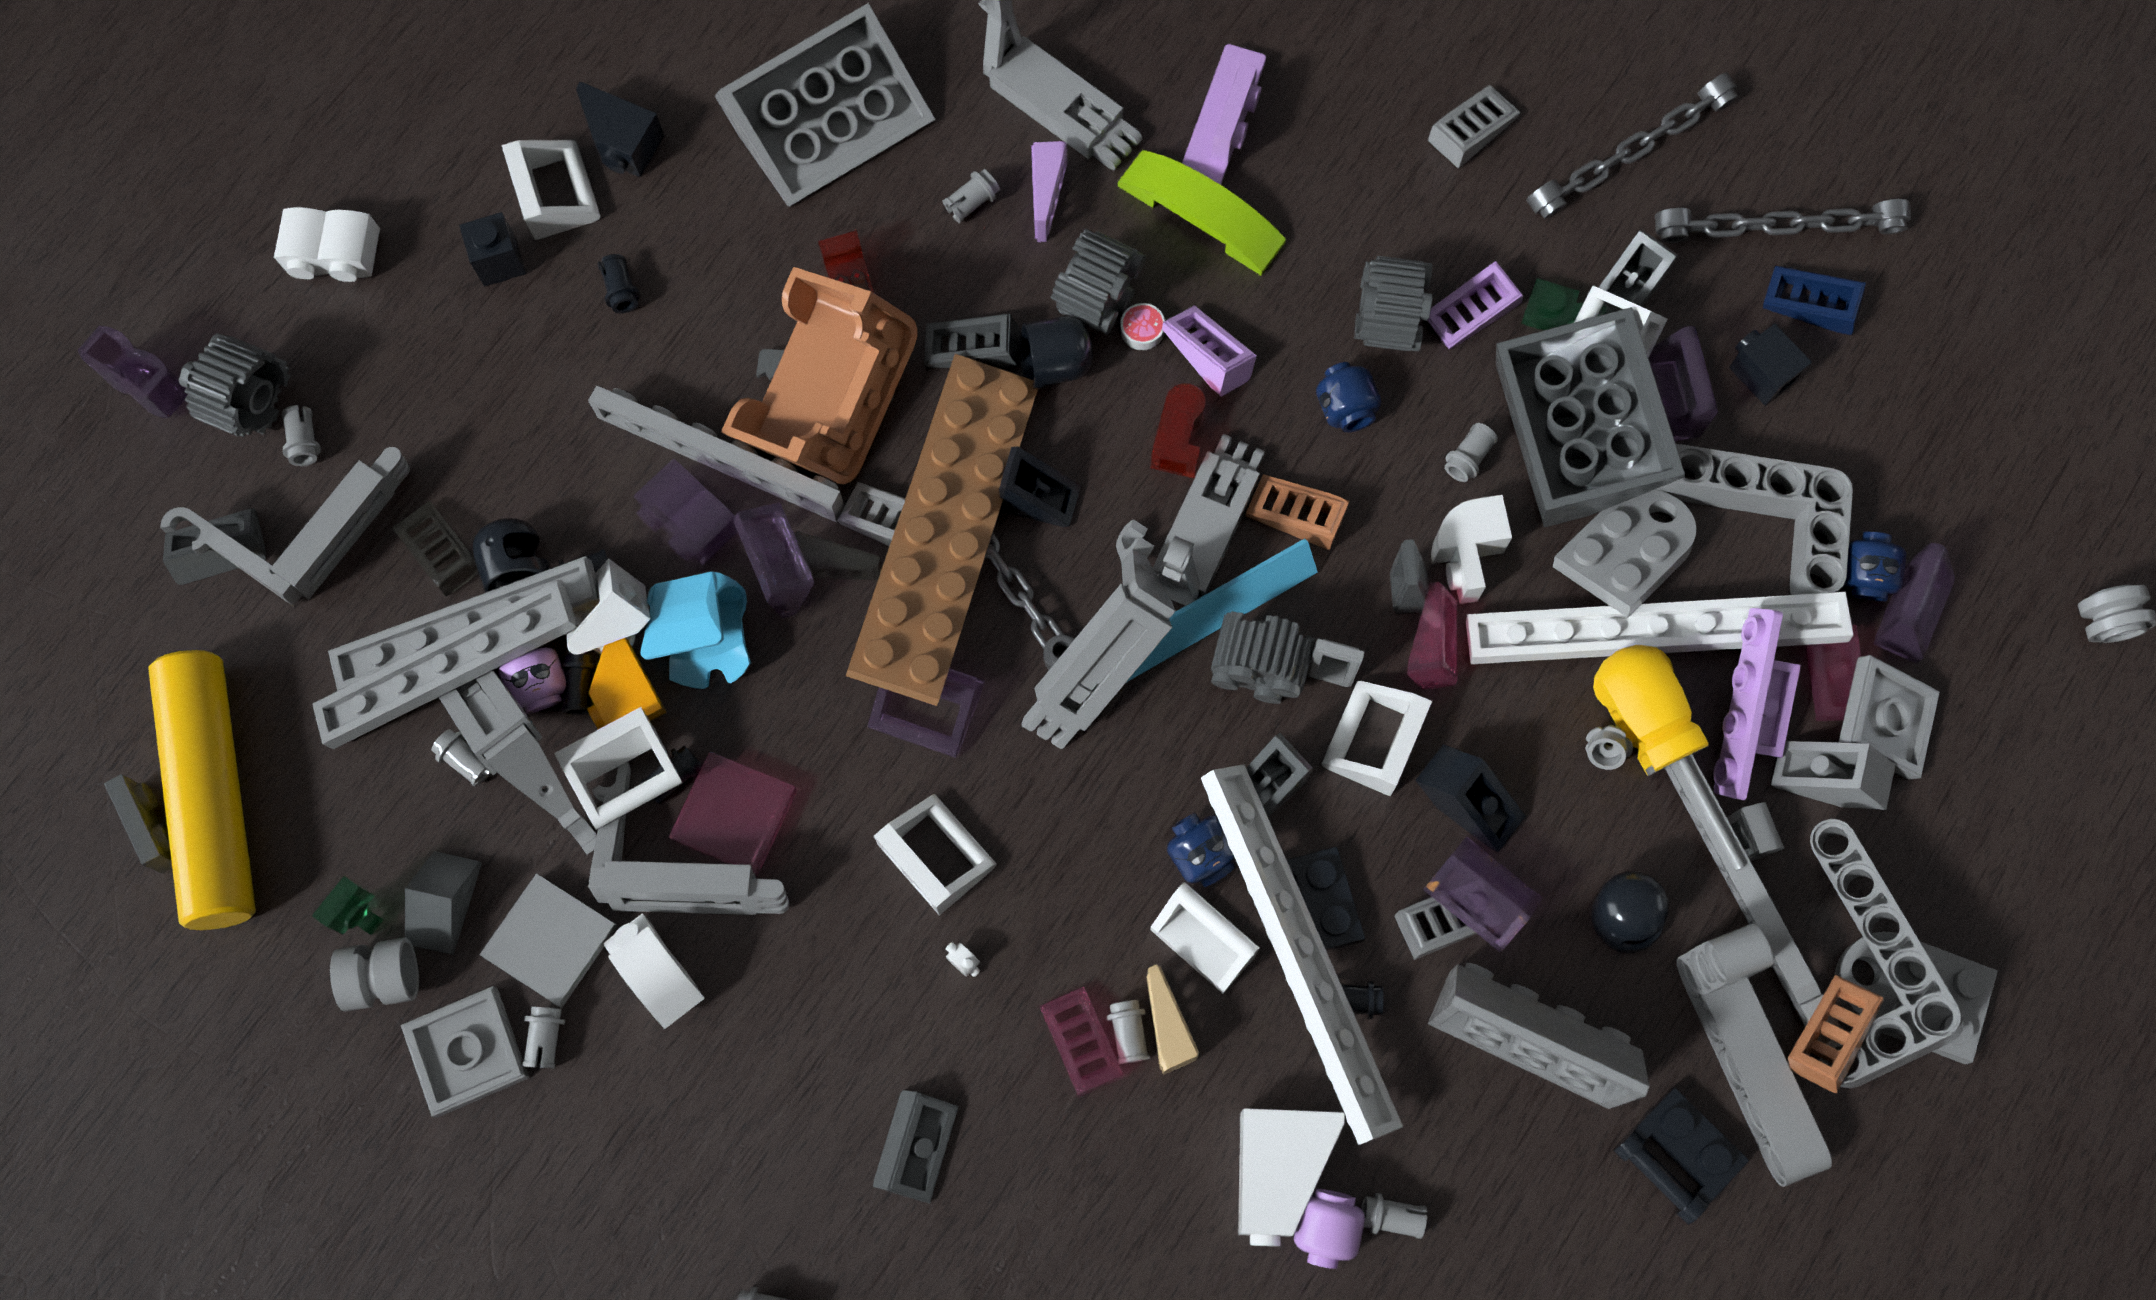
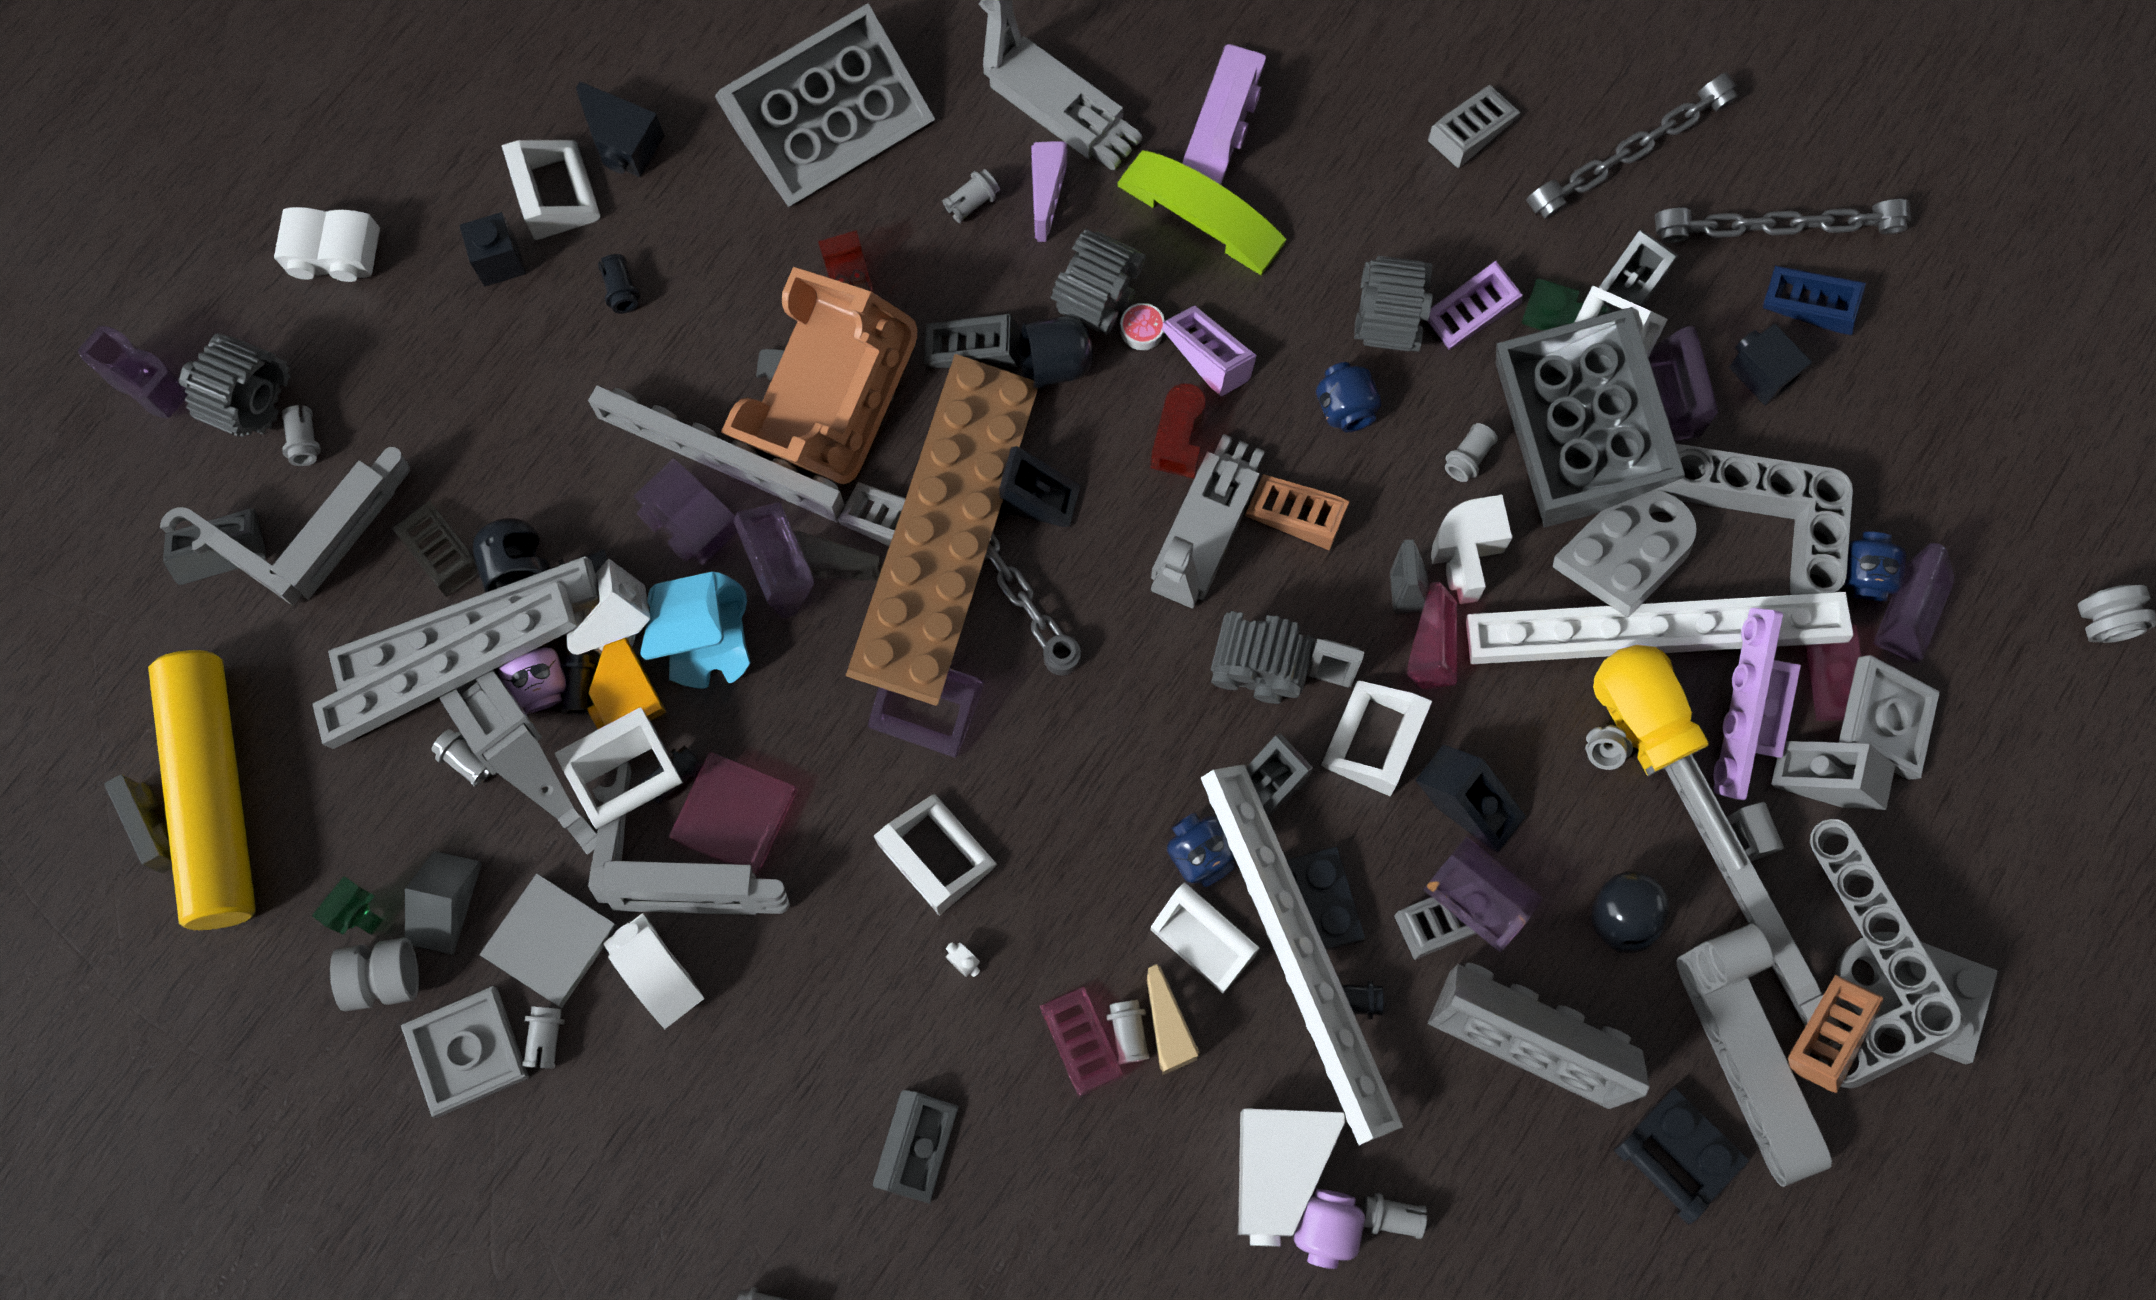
(1106, 648): light grey hinge -> none
(1237, 595): medium azure piece -> none

